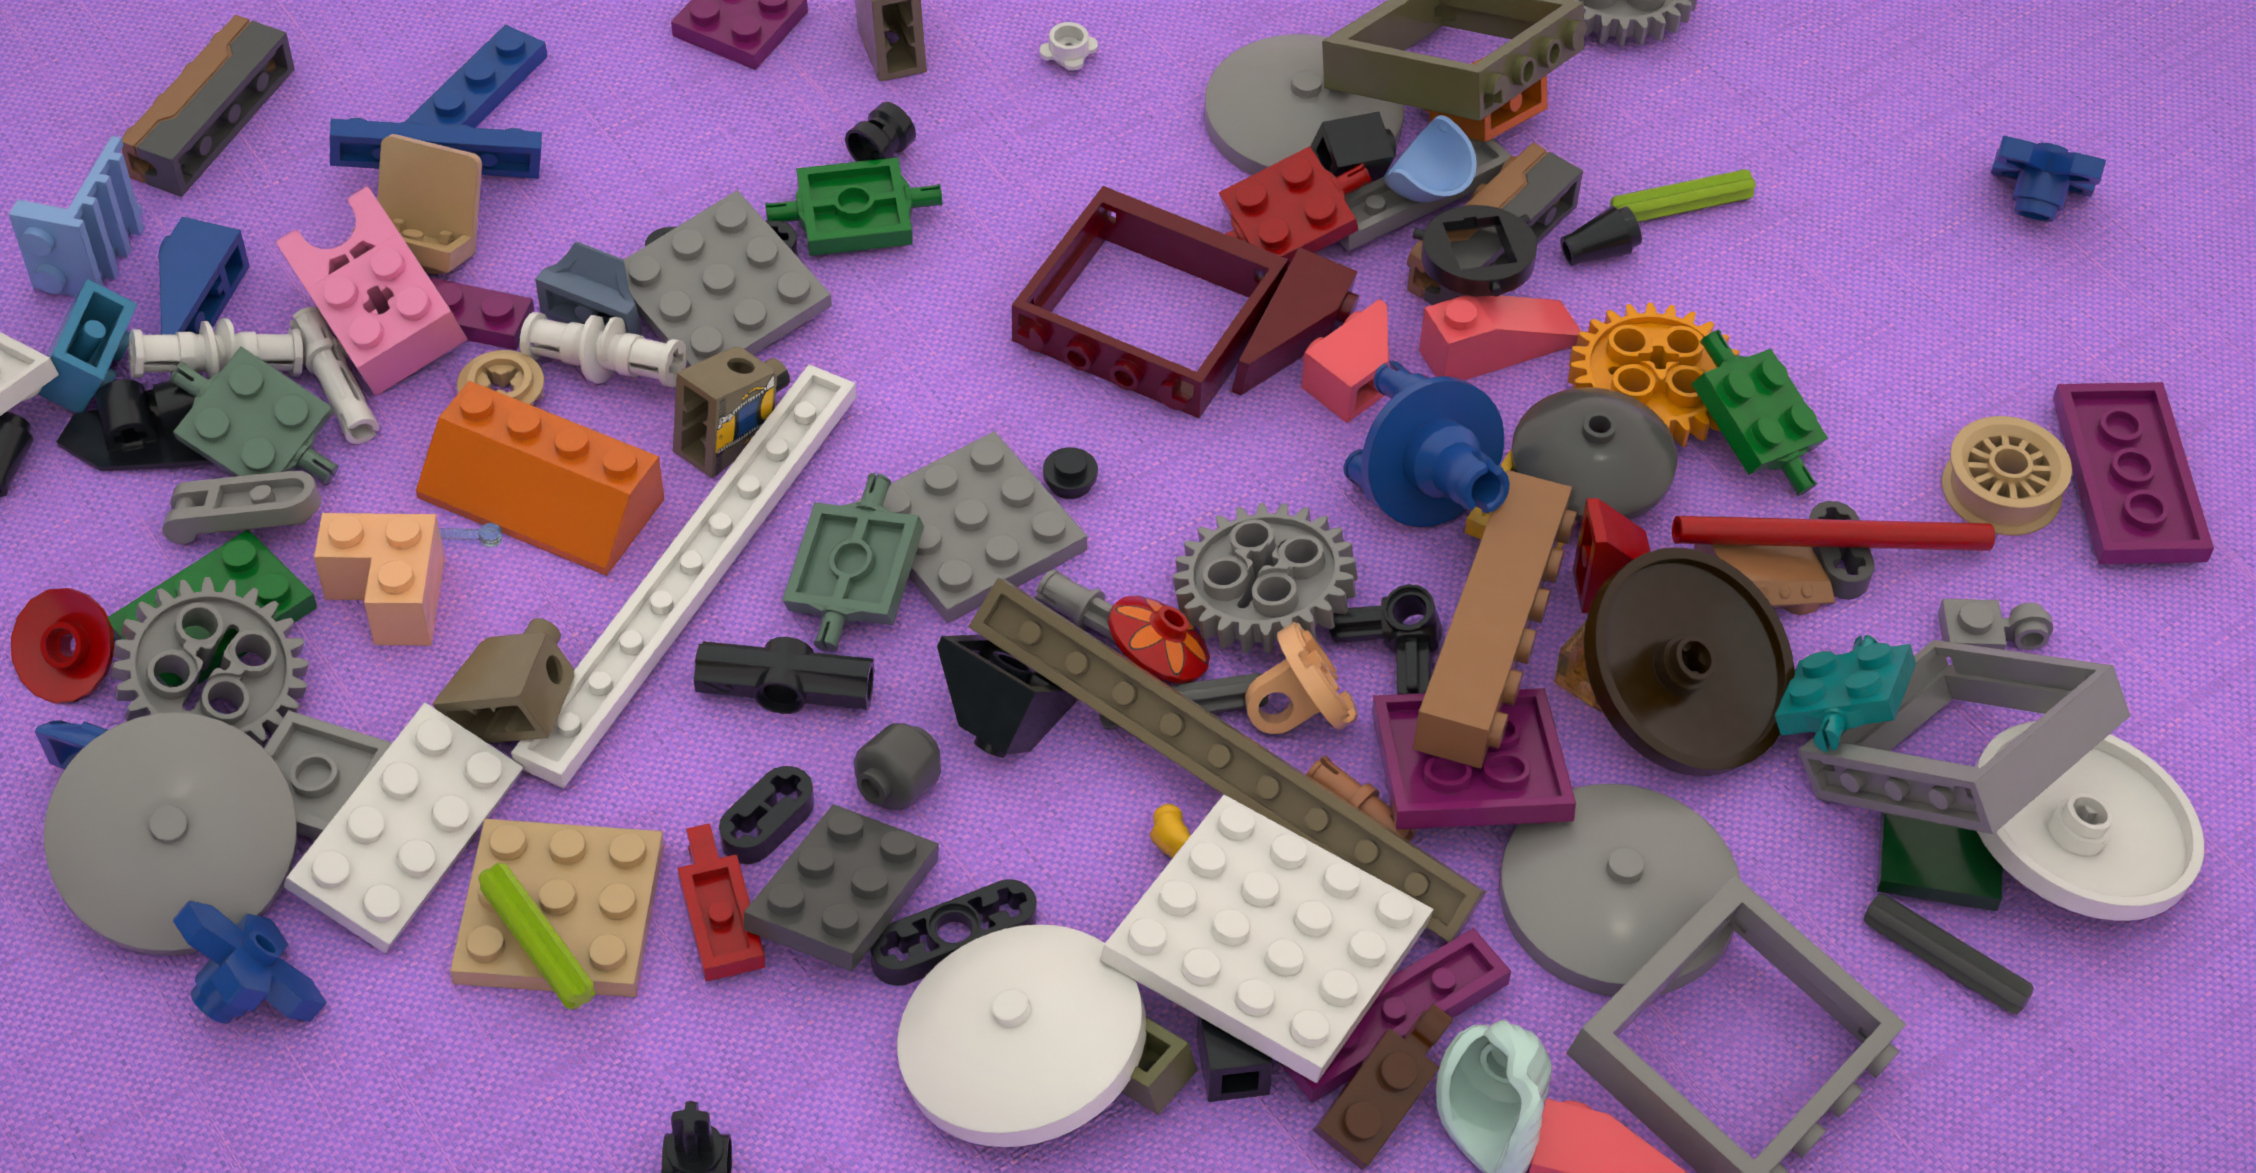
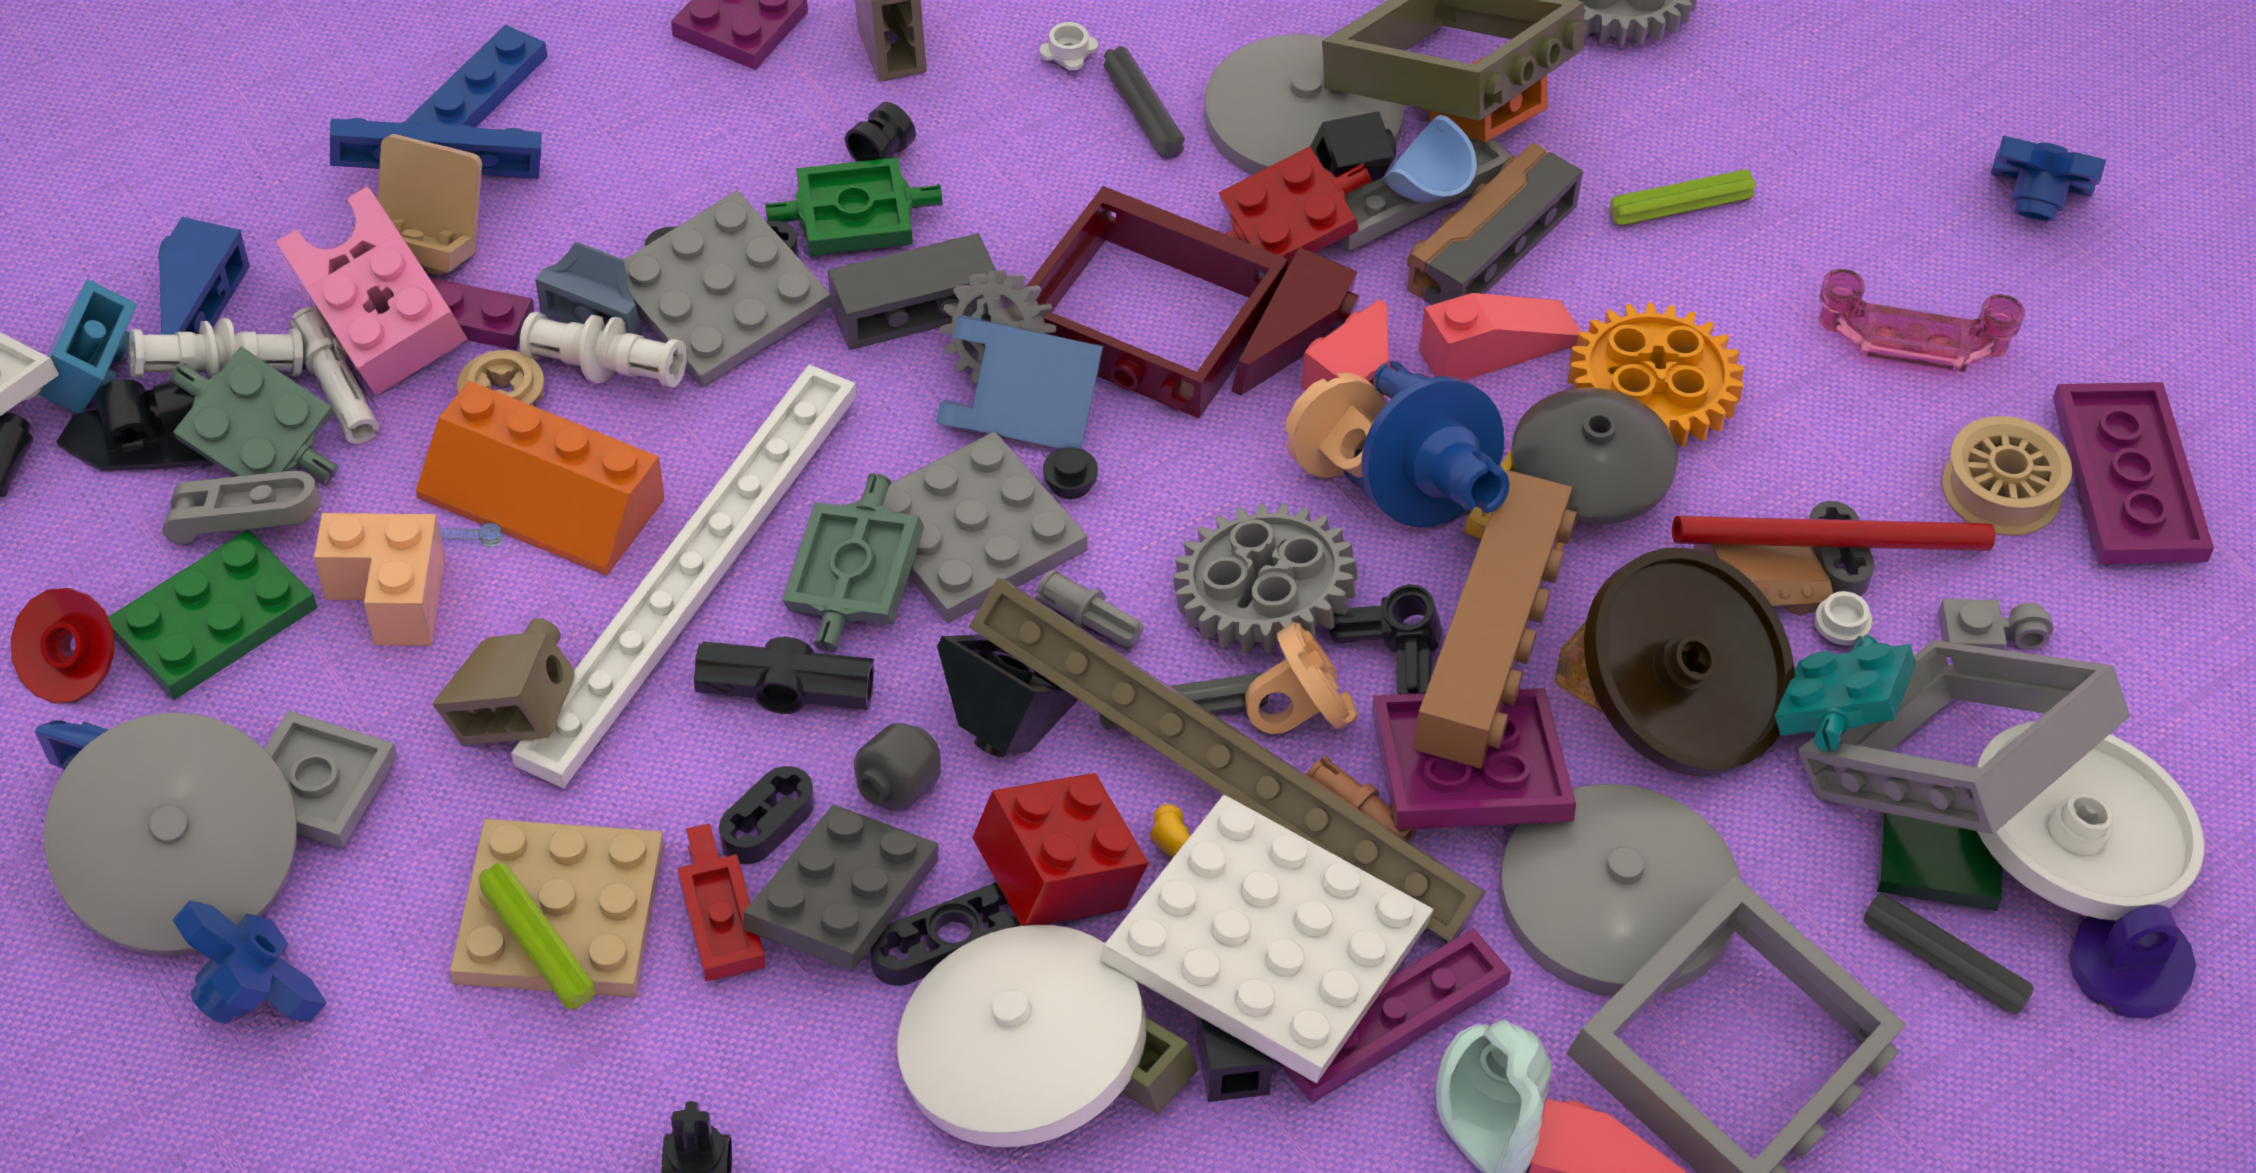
(83, 241): light blue plate -> none
(161, 646): light grey gear -> none
(207, 105): dark grey piece -> none
(403, 828): white plate -> none
(723, 406): dark tan torso -> none
(903, 290): none -> dark grey brick
(998, 301): none -> light grey gear
(1027, 385): none -> medium blue flag
(1059, 850): none -> red brick
(1144, 102): none -> dark grey axle
(1158, 639): red dish -> none
(1332, 424): none -> light nougat tile
(1383, 1089): reddish brown plate -> none
(1493, 280): black piece -> none
(1603, 546): red slope -> none
(1605, 236): black cone -> none
(1759, 411): green plate -> none
(1843, 618): none -> white plate
(1916, 335): none -> clear pink plate
(2134, 962): none -> dark purple tile

